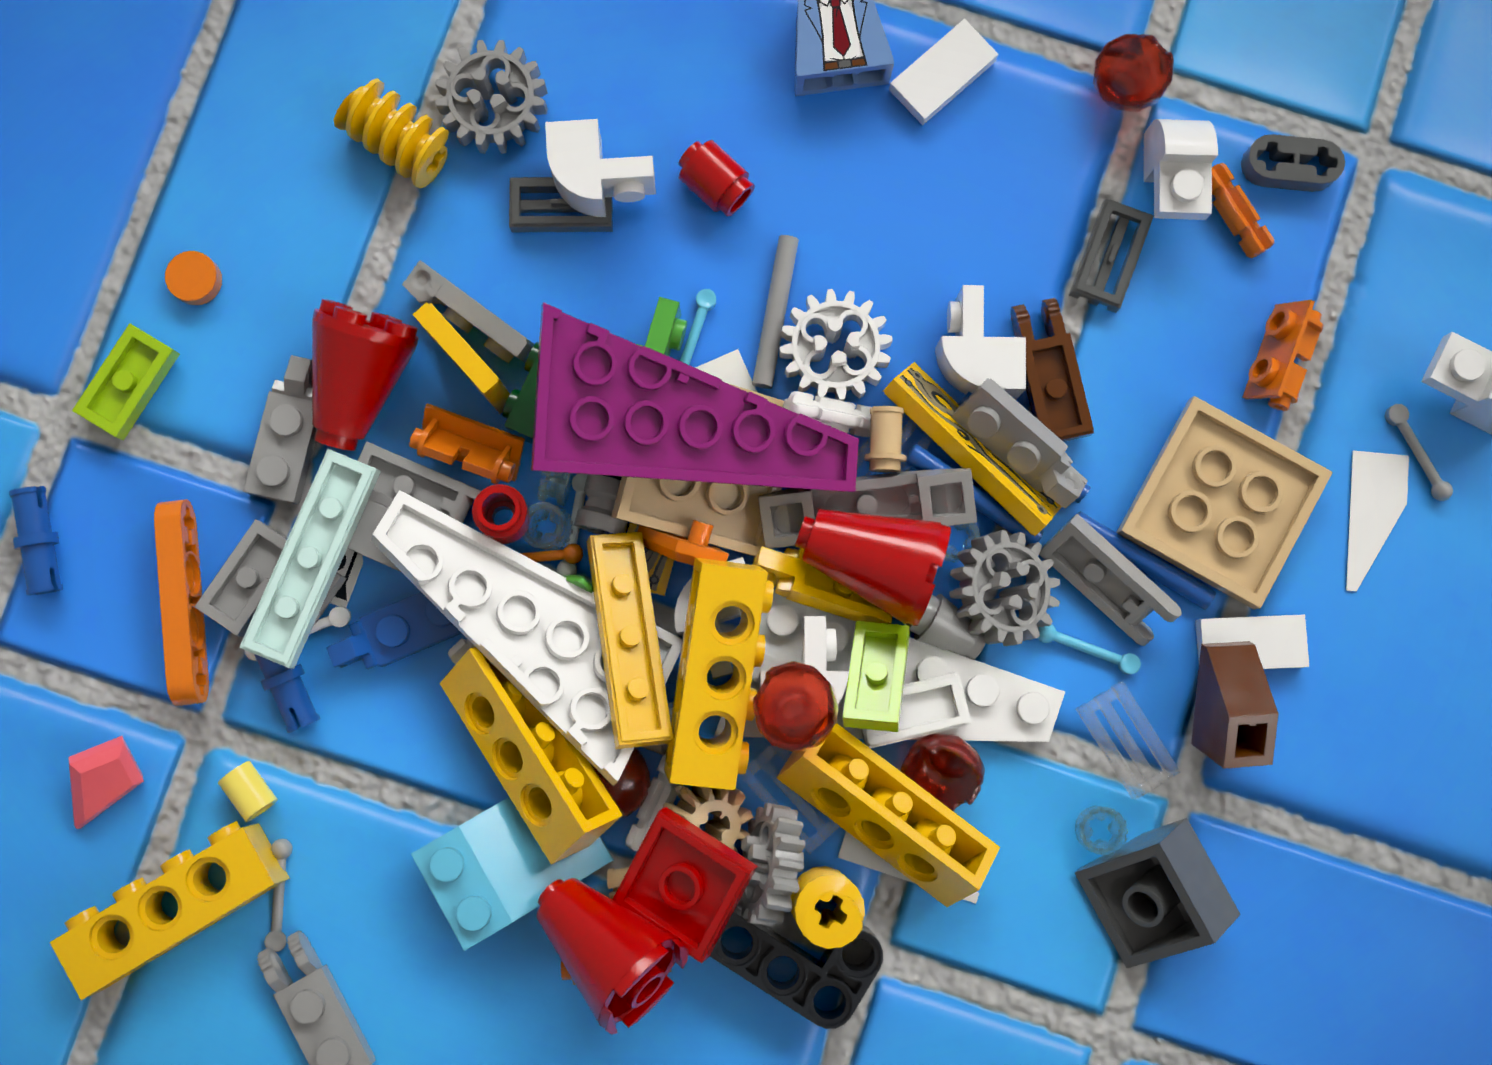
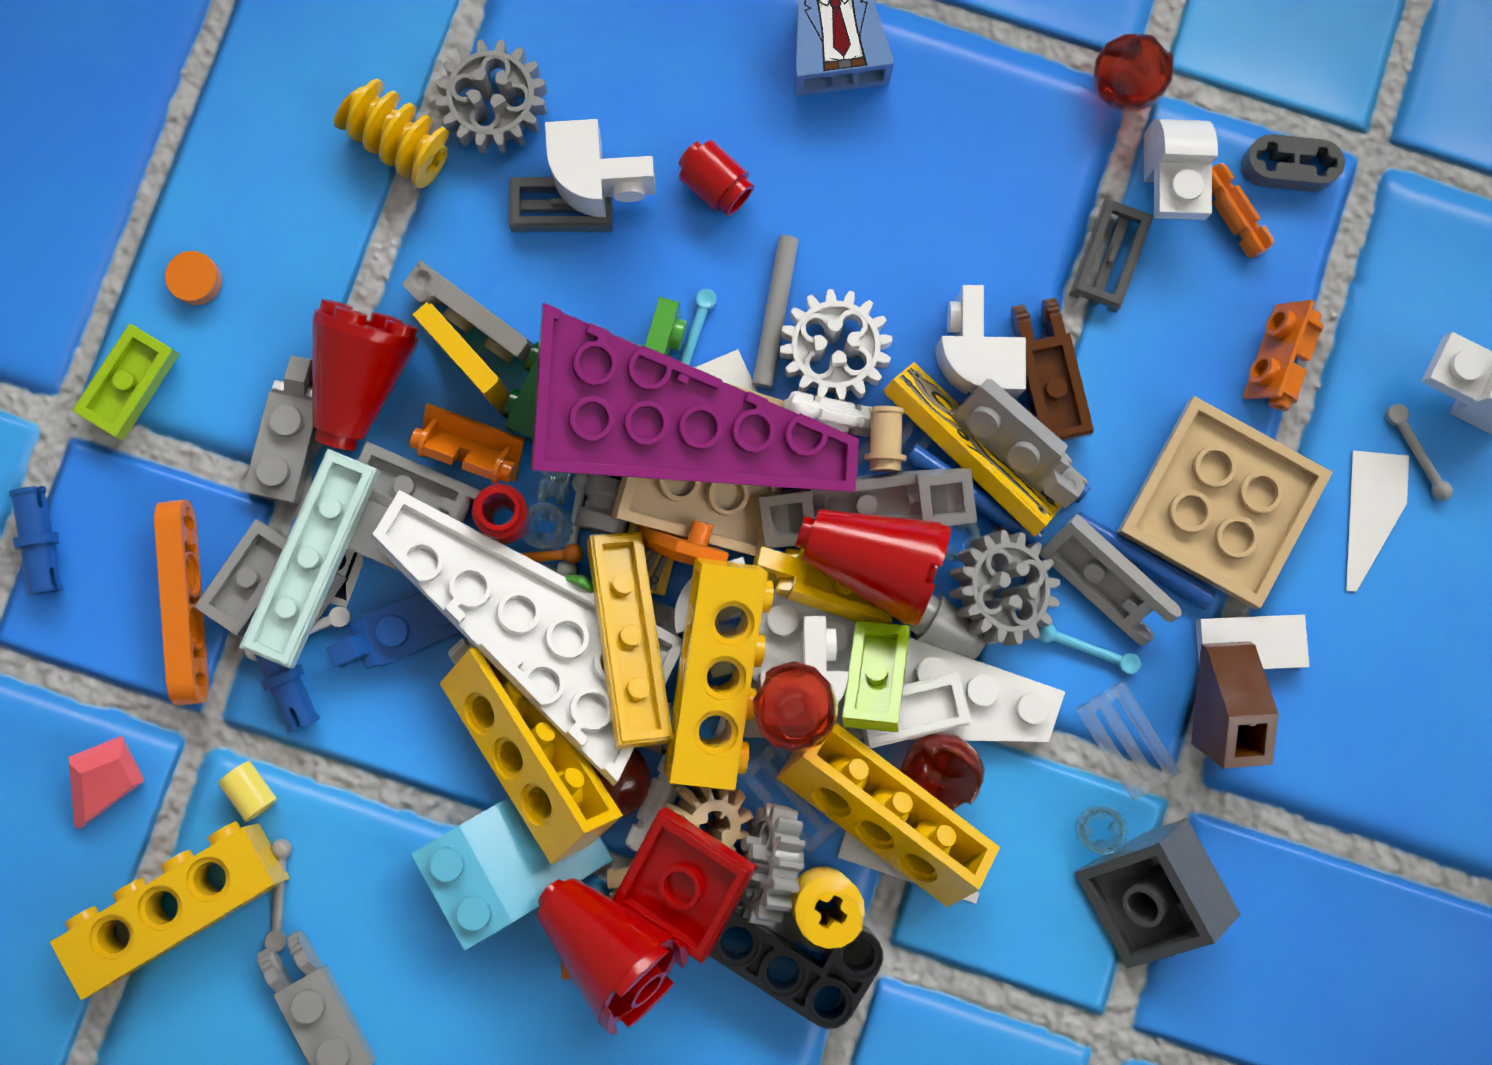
(943, 71): white tile -> none

